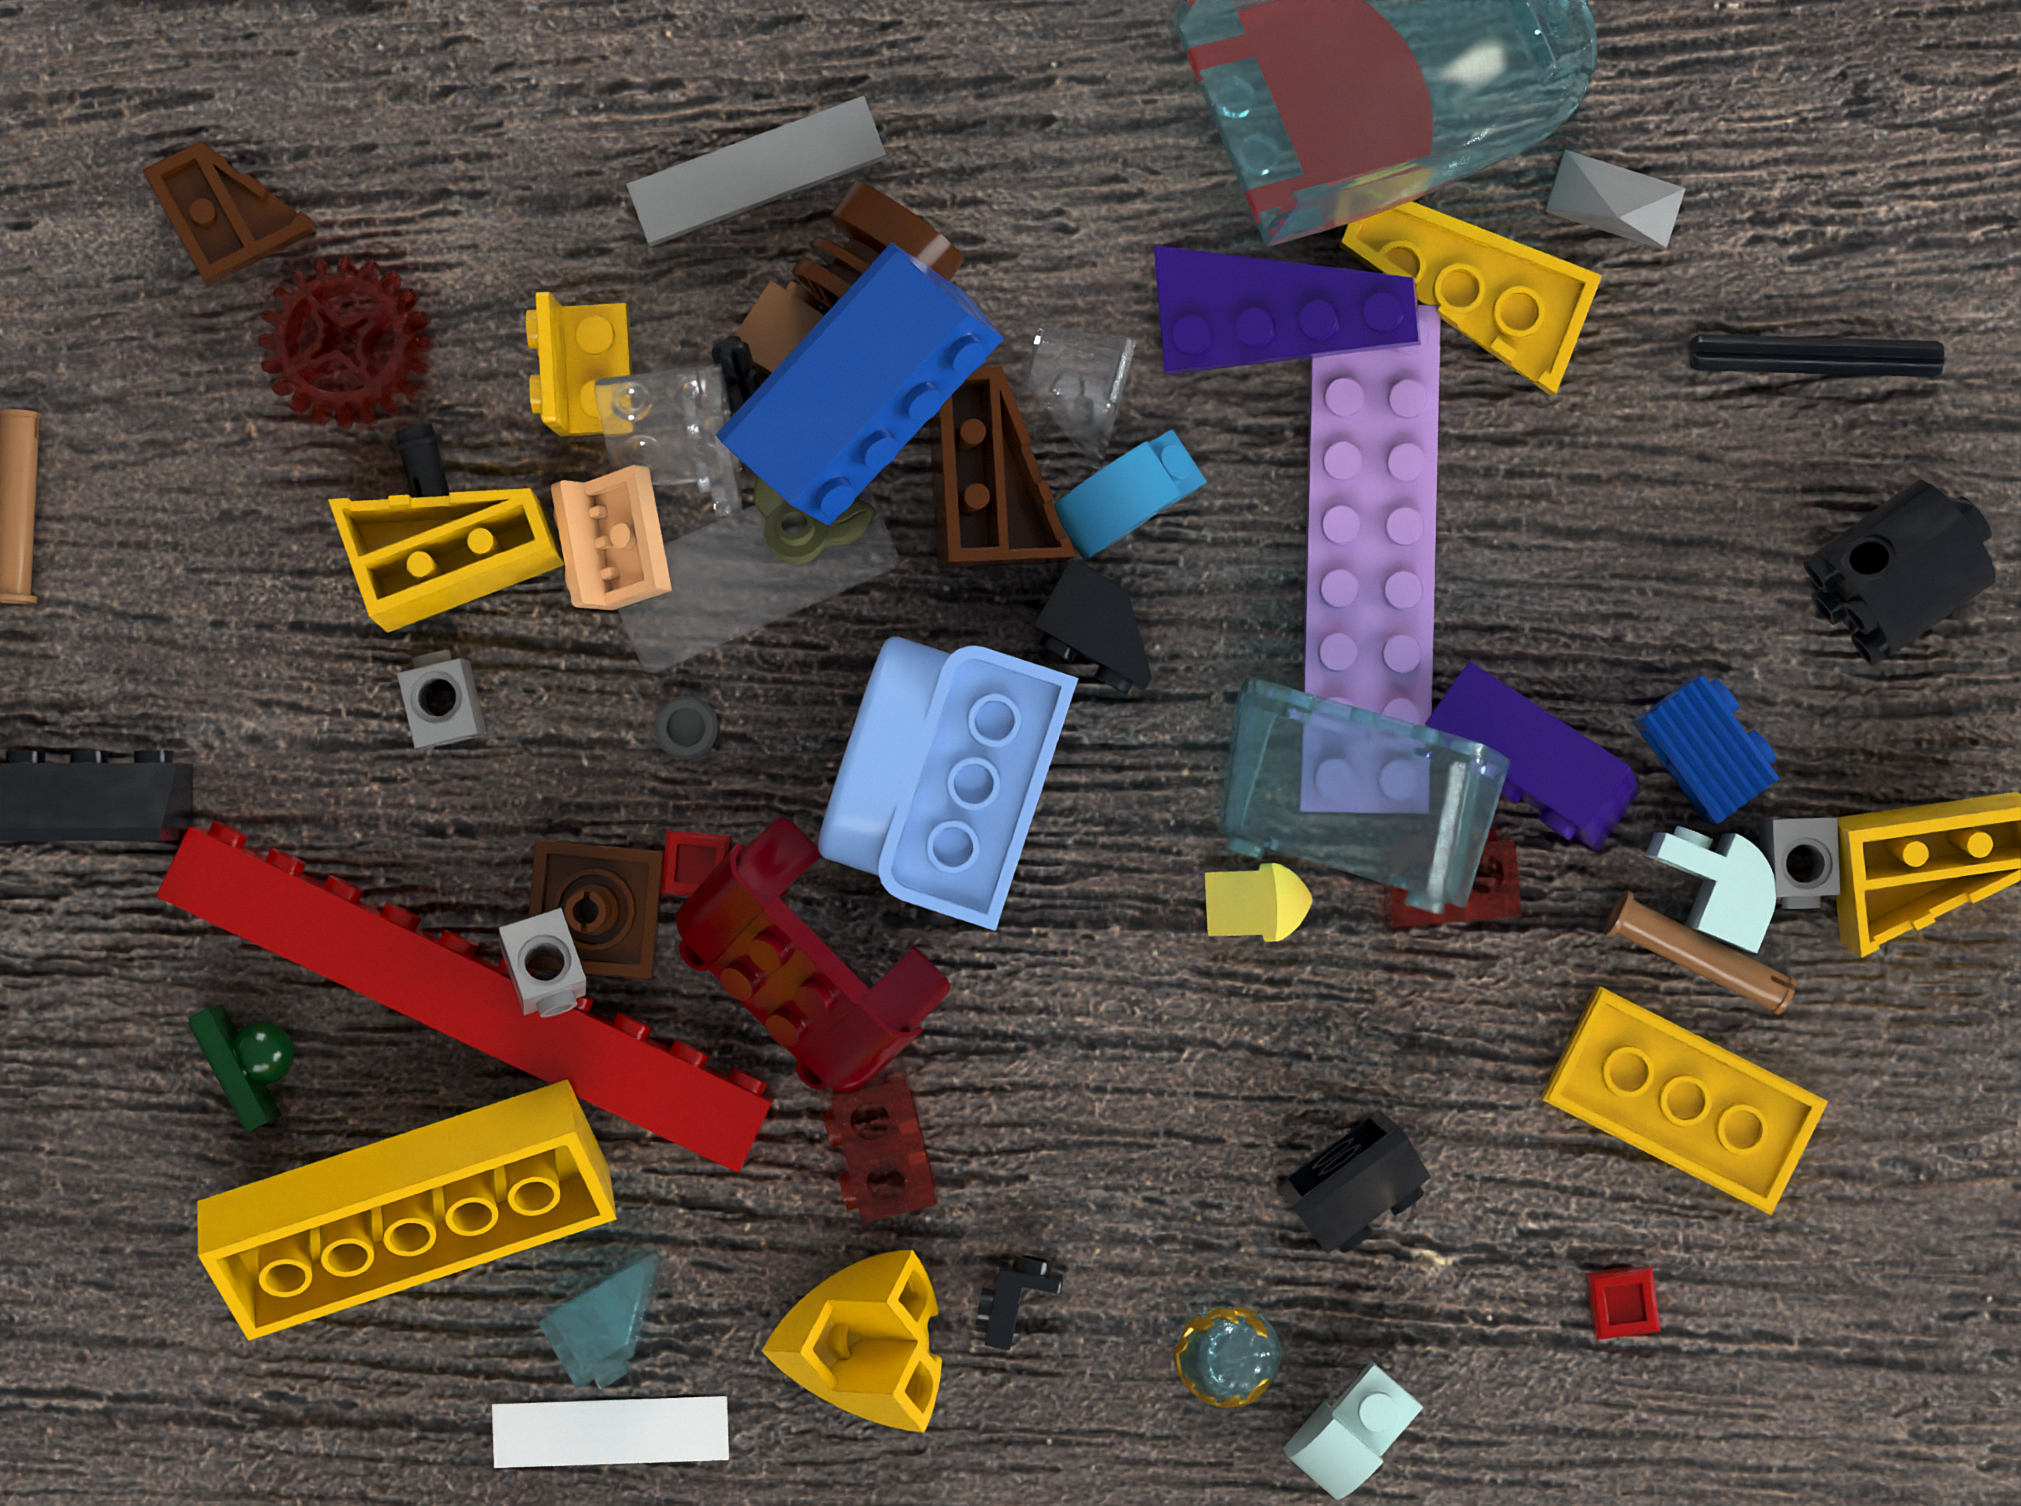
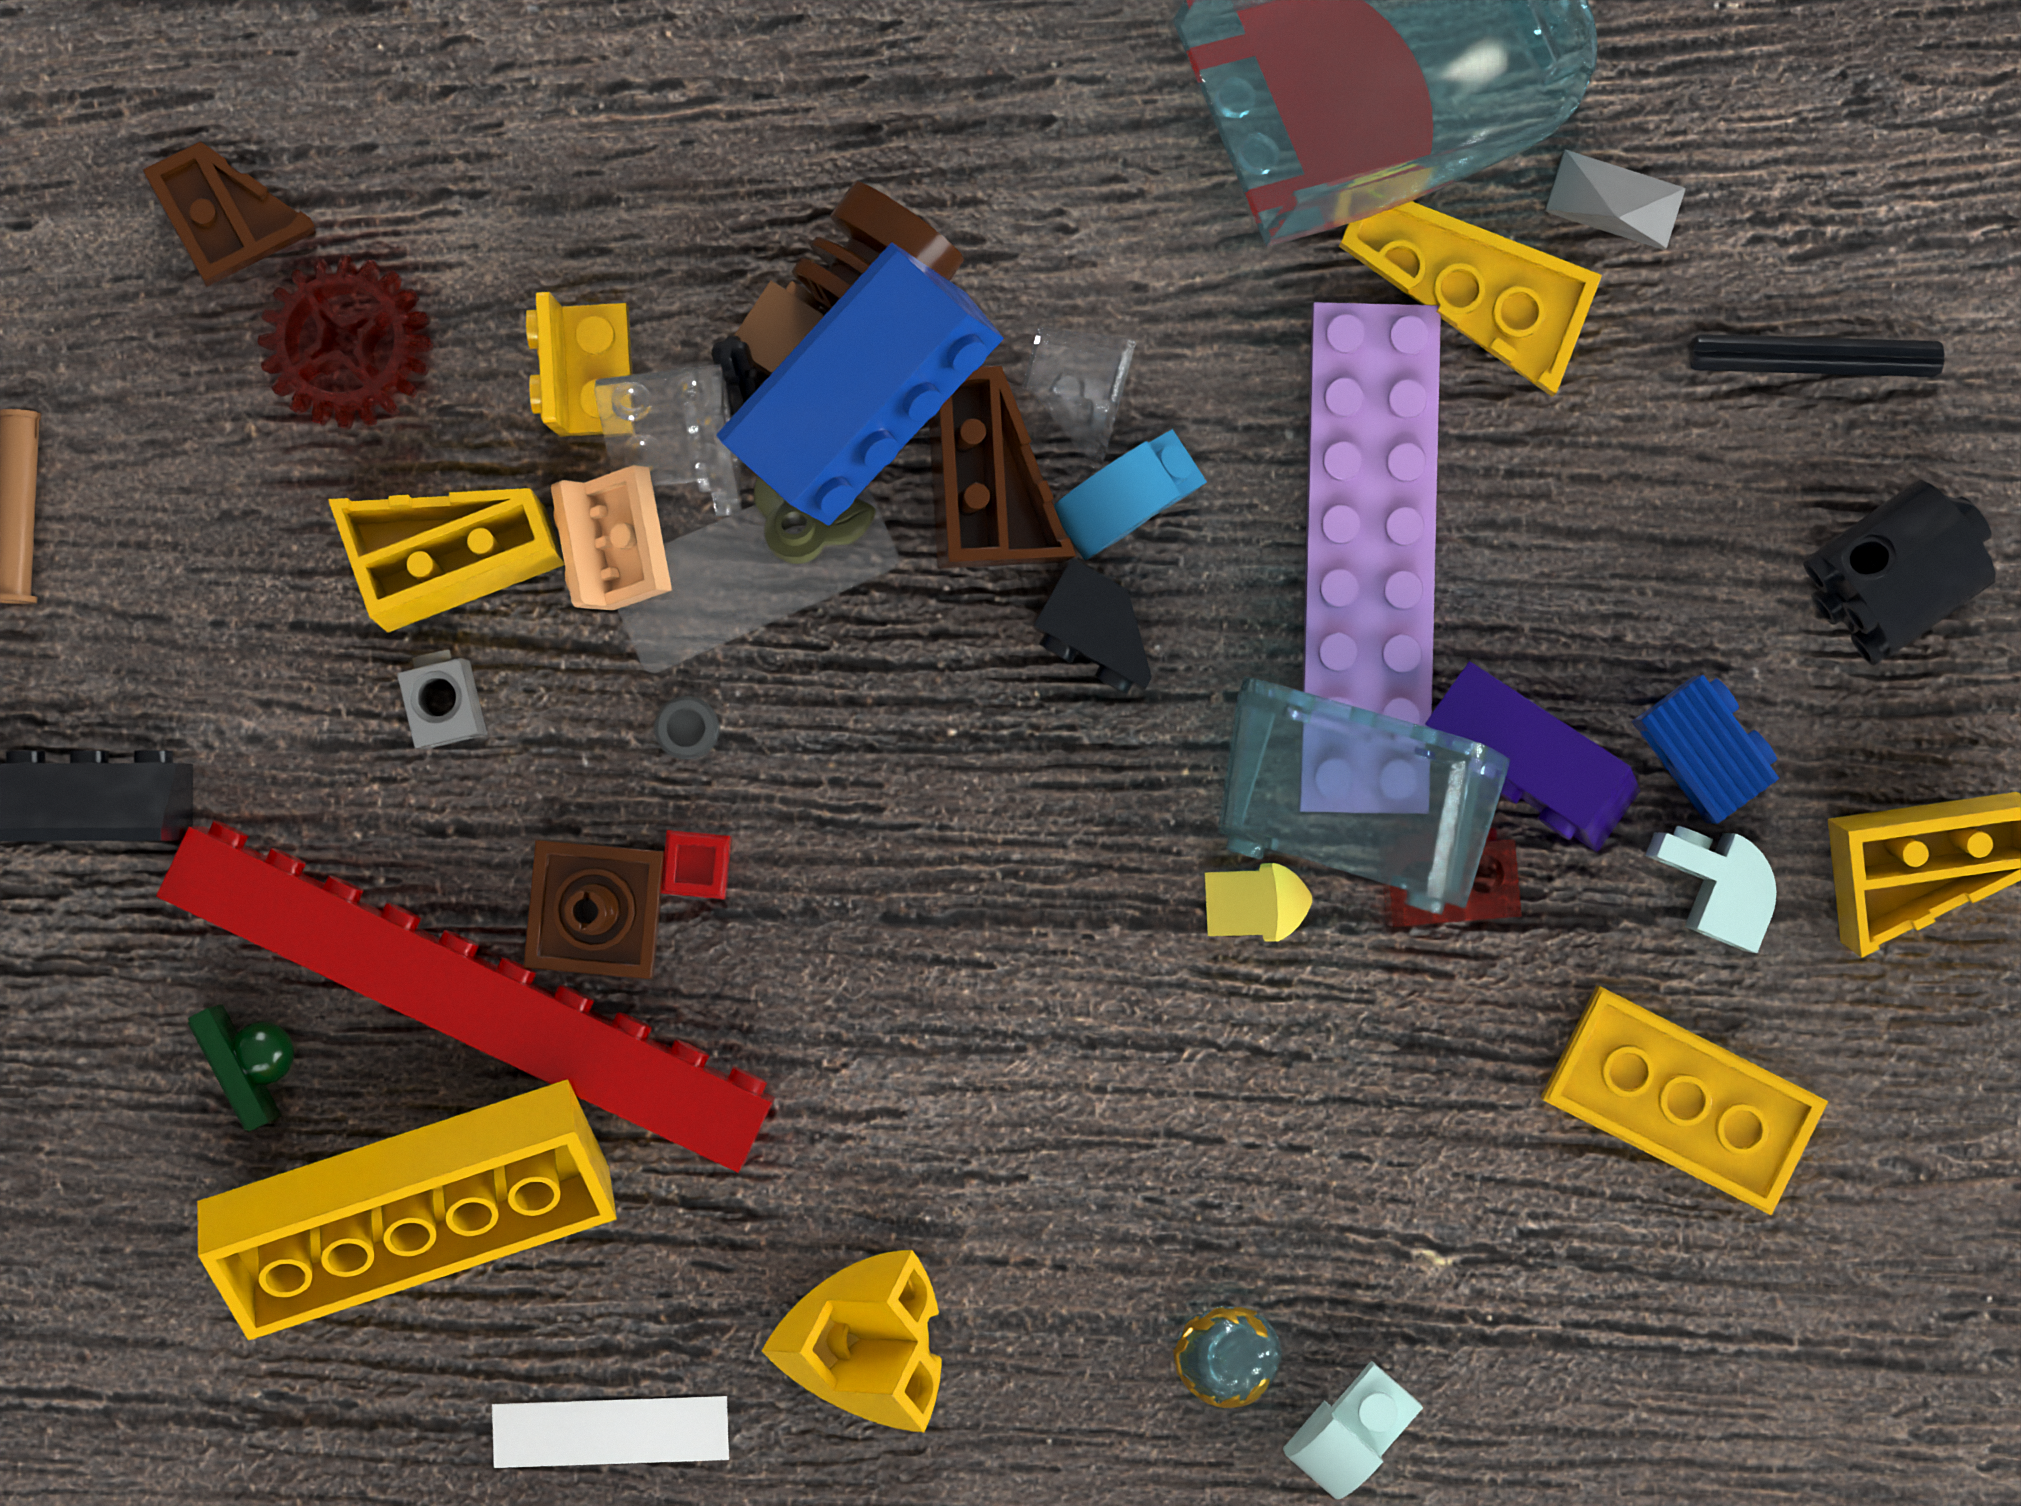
(422, 461): black pin -> none
(535, 937): light grey brick -> none
(604, 1323): clear light blue slope -> none
(756, 171): light grey tile -> none
(790, 976): dark red container -> none
(898, 1145): clear red brick -> none
(945, 774): light blue brick -> none
(1000, 1306): black bracket -> none
(1262, 311): dark purple wing -> none
(1356, 1182): black slope -> none
(1623, 1302): red tile -> none
(1699, 953): medium nougat pin -> none
(1821, 841): light grey brick -> none

